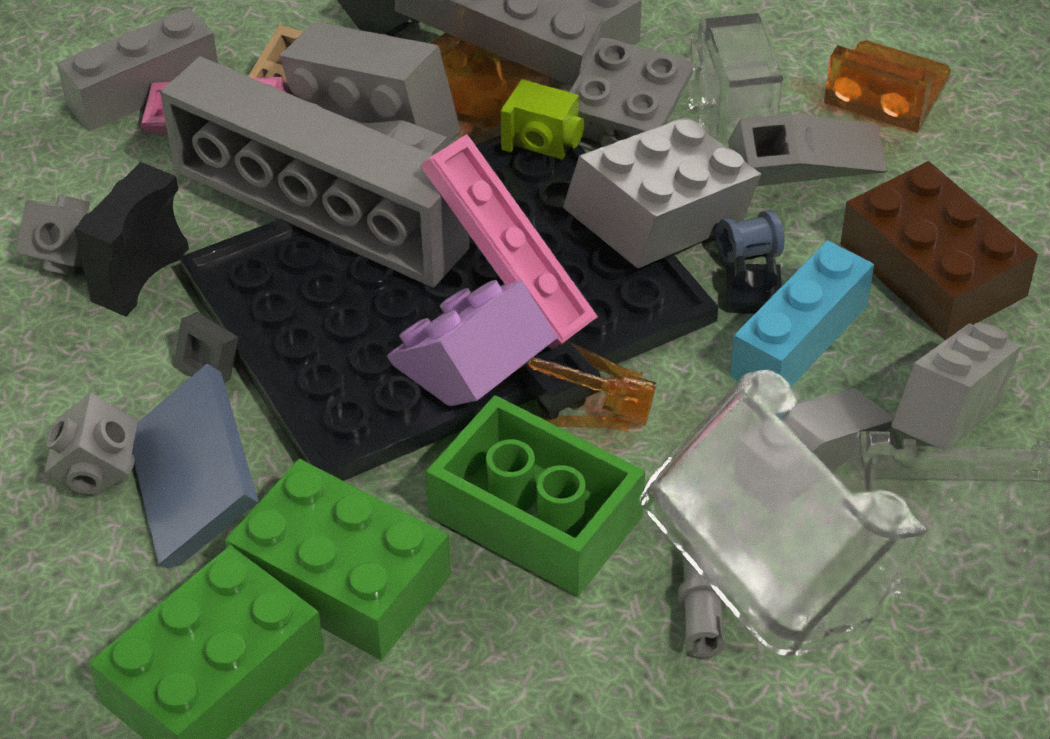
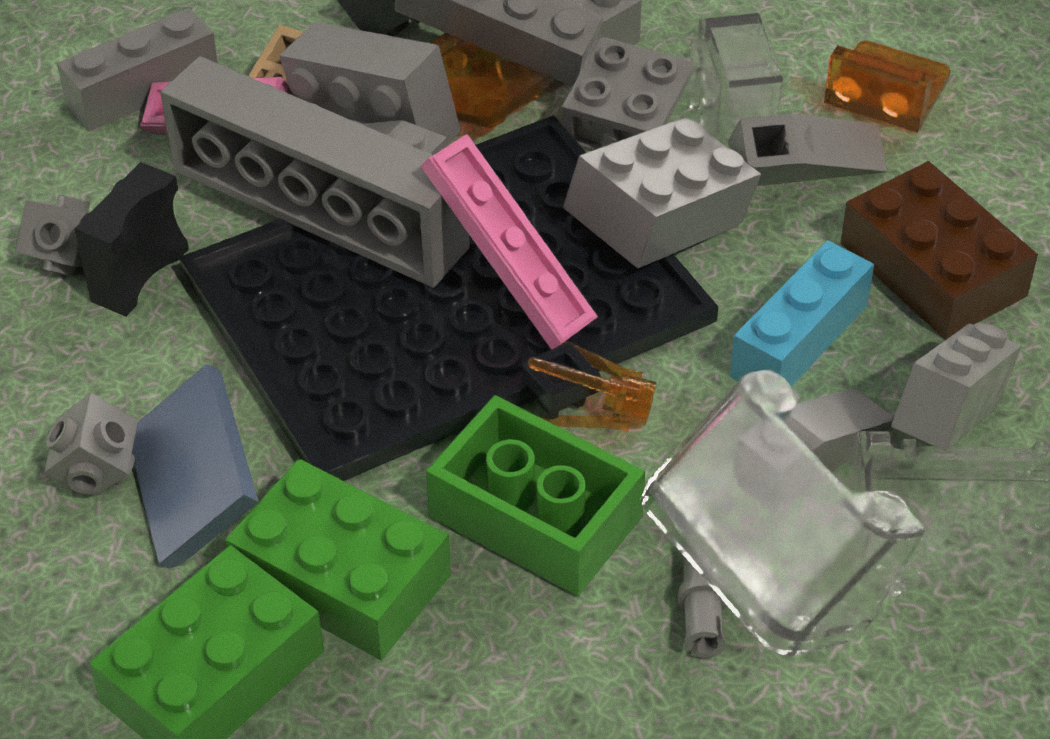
(204, 343): dark grey plate -> none
(473, 342): lavender slope -> none
(541, 120): lime brick -> none
(750, 237): sand blue bush -> none
(751, 284): black tile -> none

